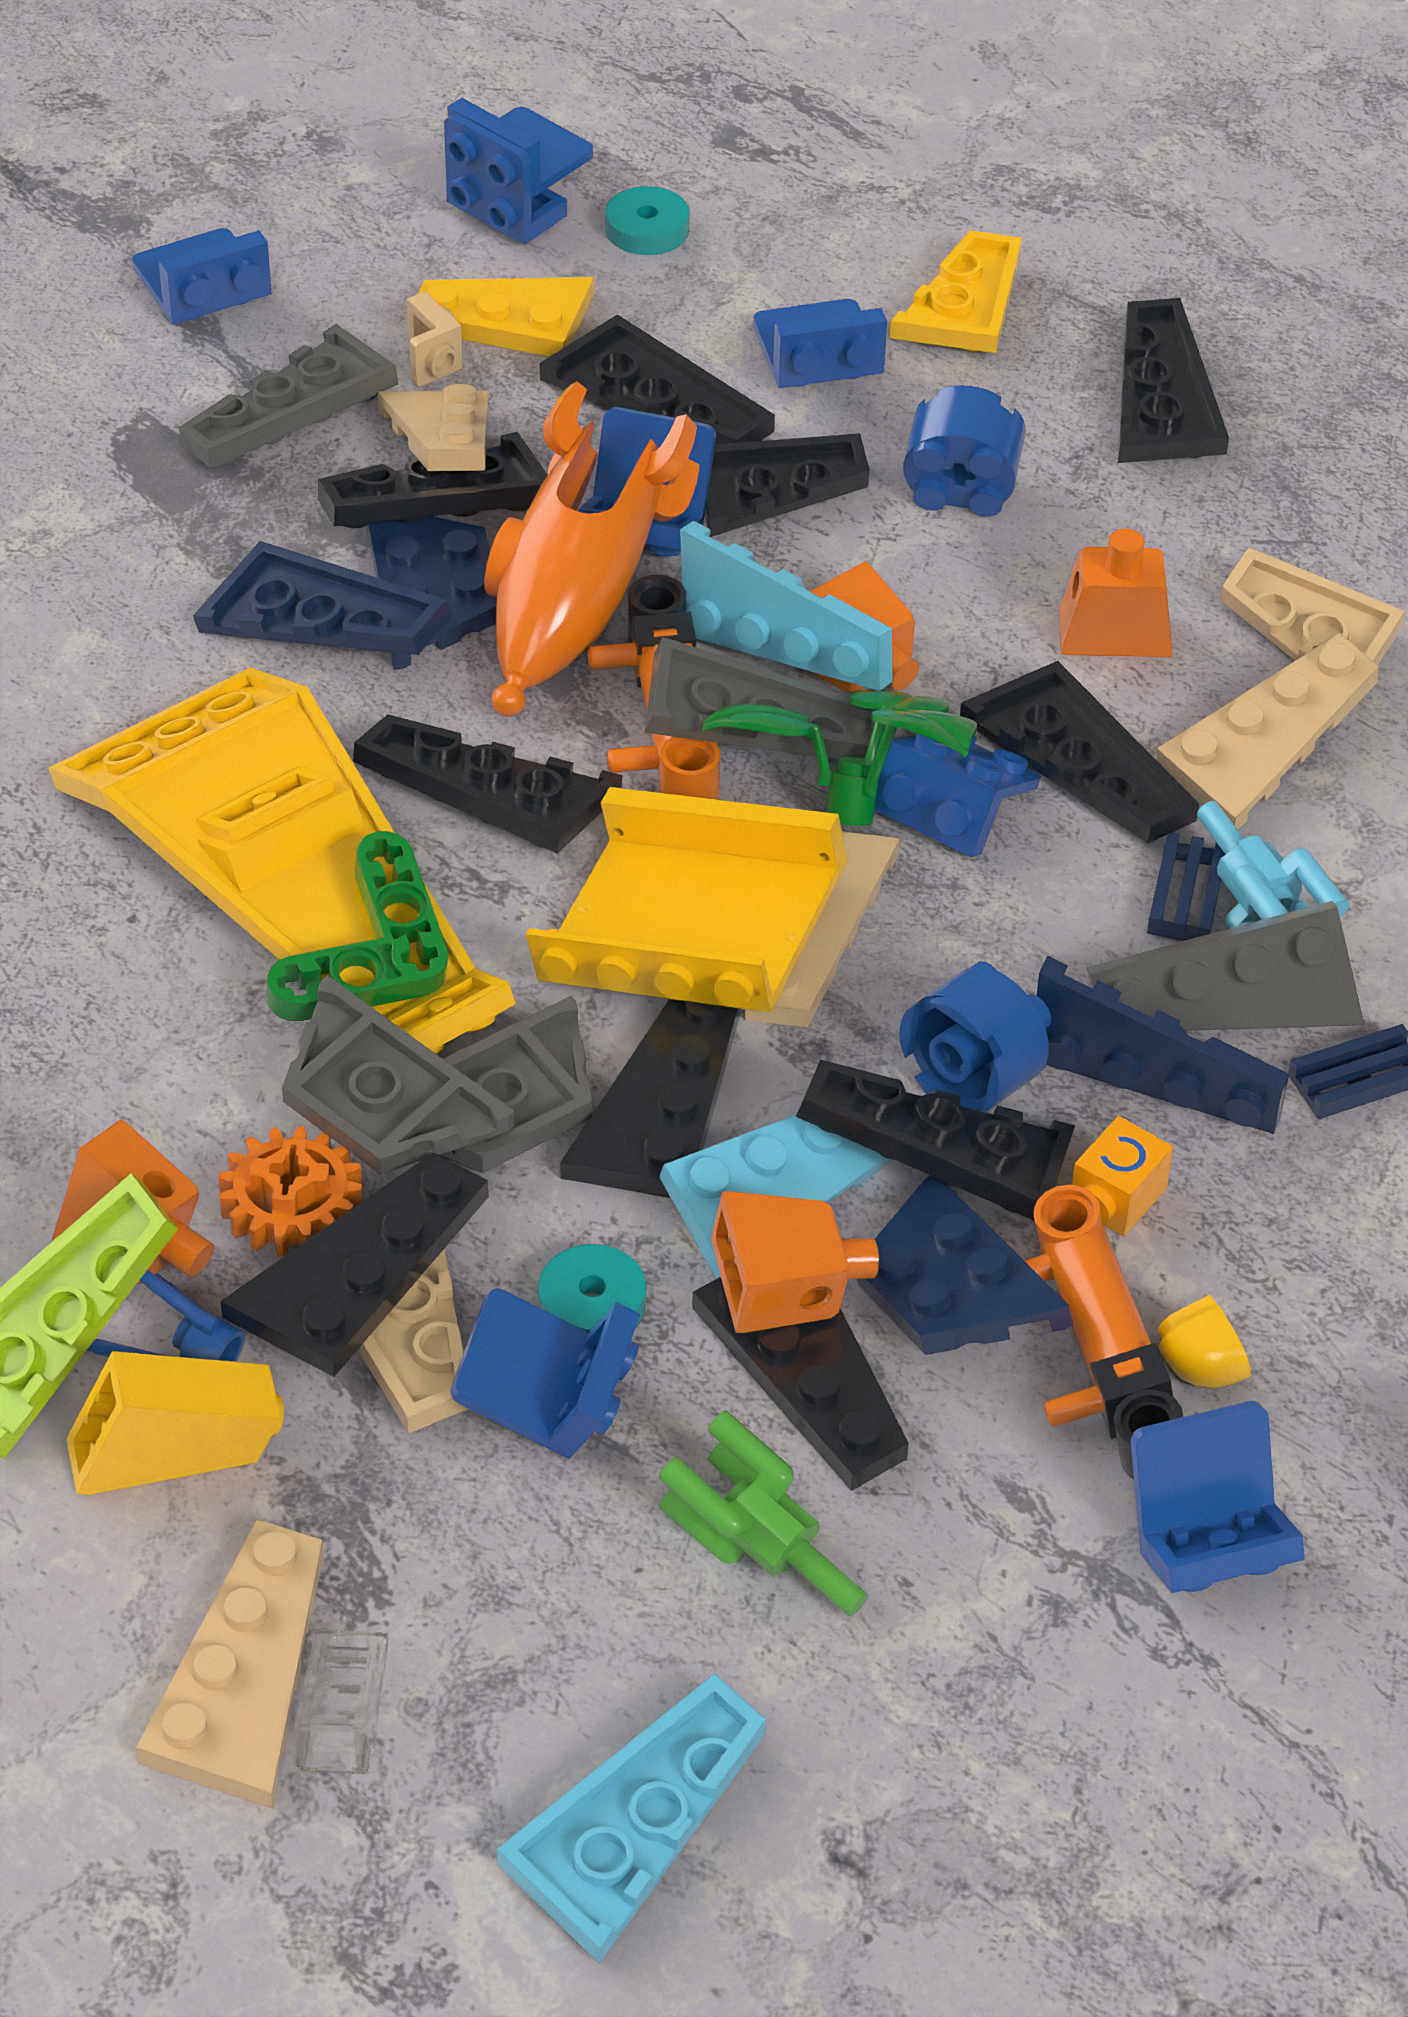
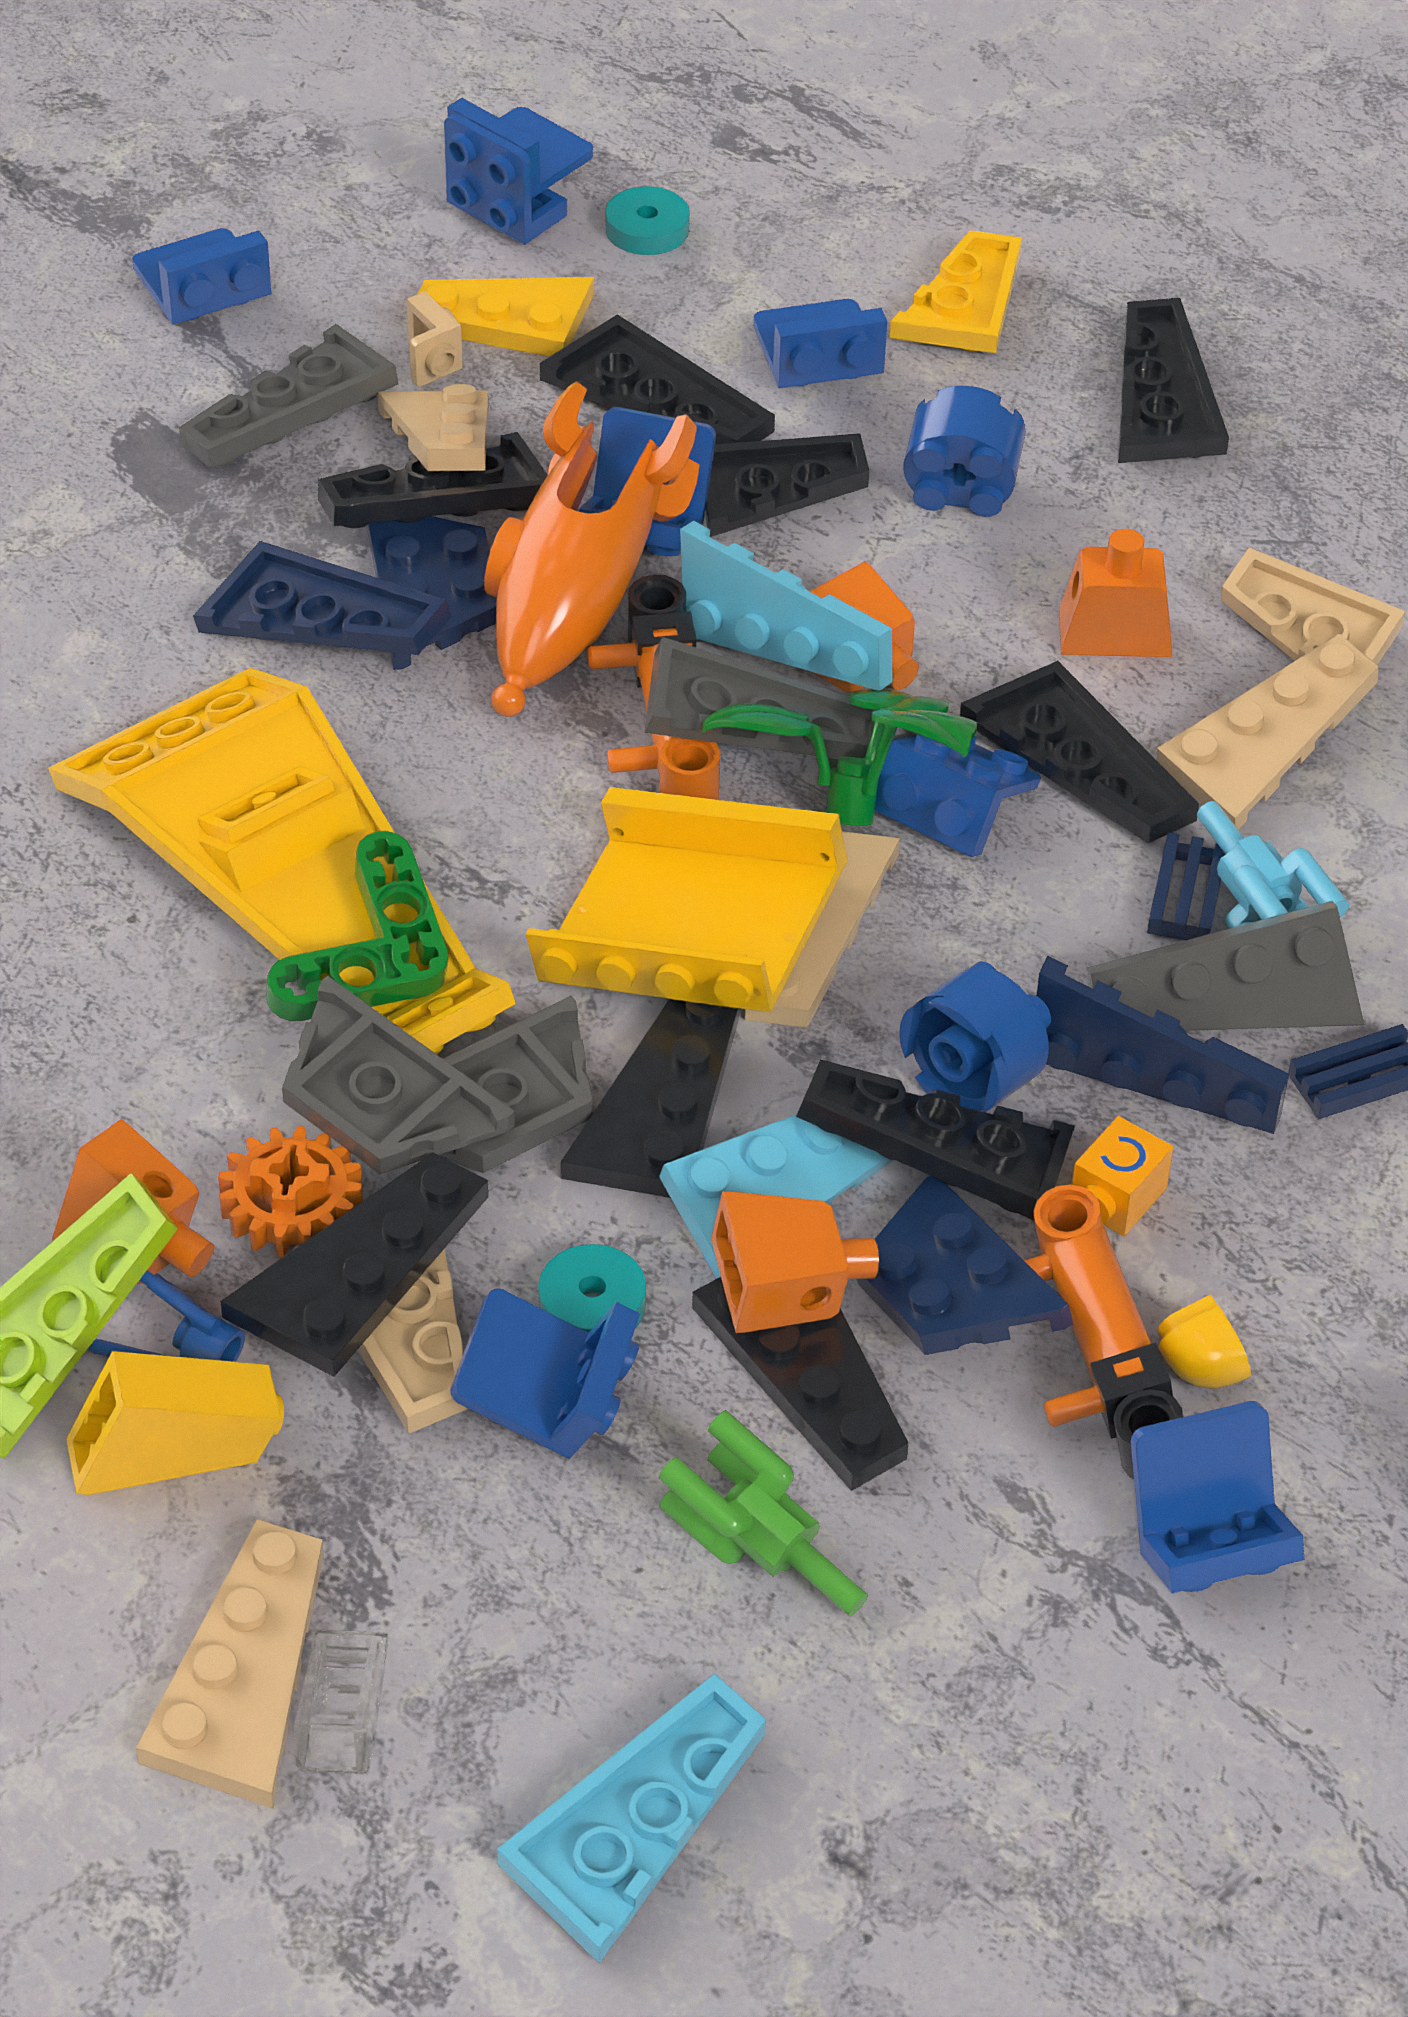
(487, 780): black wing -> none

